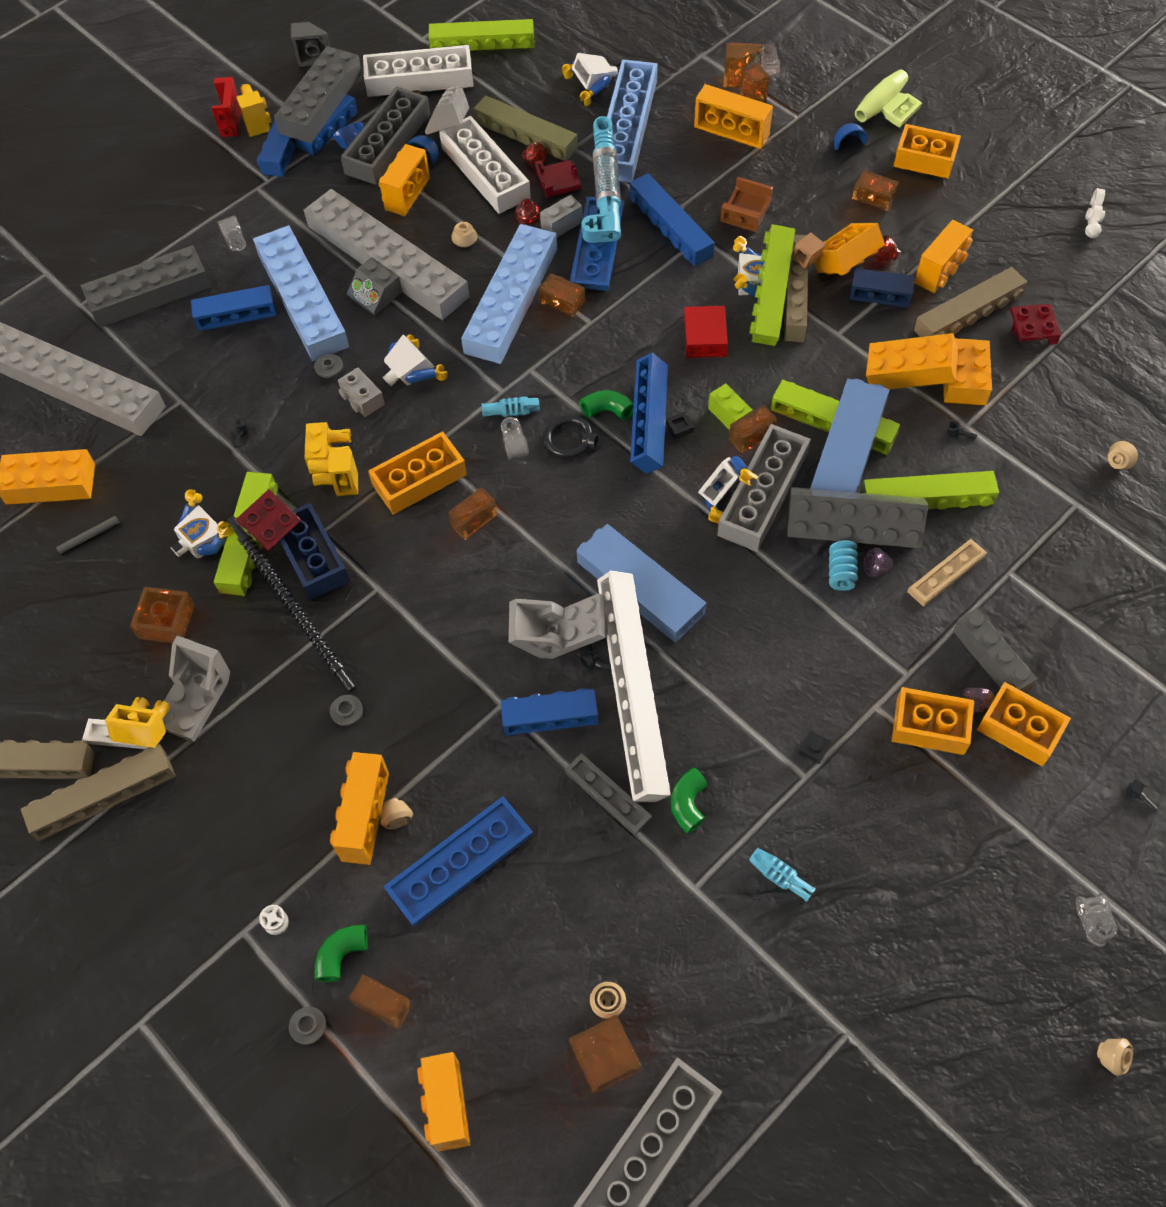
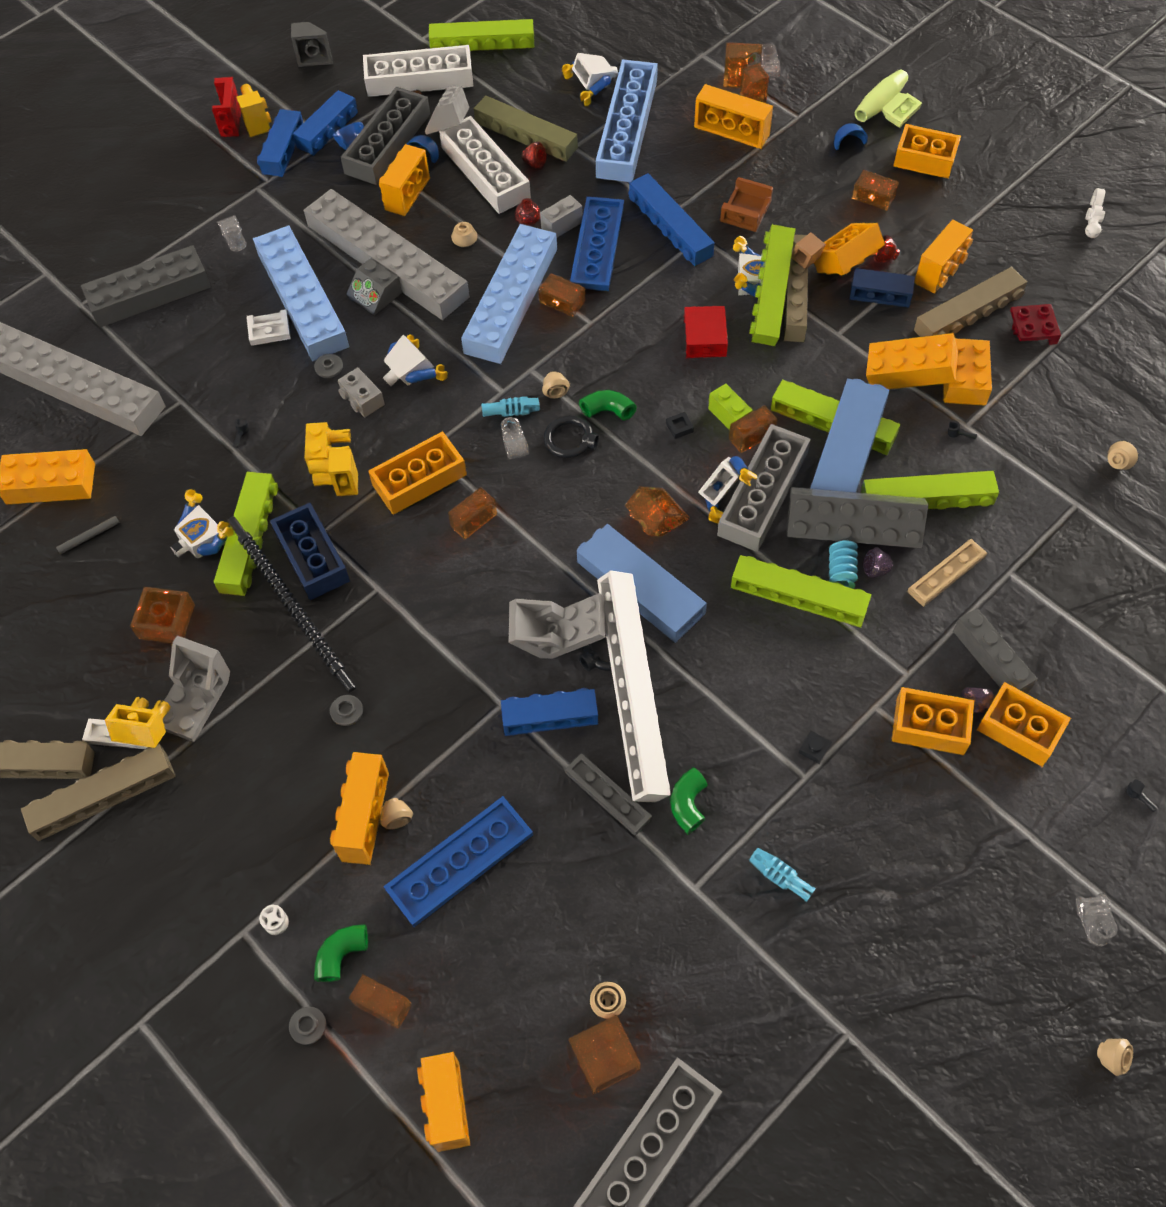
(233, 307): blue brick -> none
(268, 328): none -> white plate
(268, 520): dark red piece -> none
(318, 94): dark grey brick -> none
(555, 385): none -> tan cone
(557, 178): dark red piece -> none
(606, 185): medium azure piece -> none
(649, 413): blue brick -> none
(655, 510): none -> clear orange slope
(800, 590): none -> lime brick

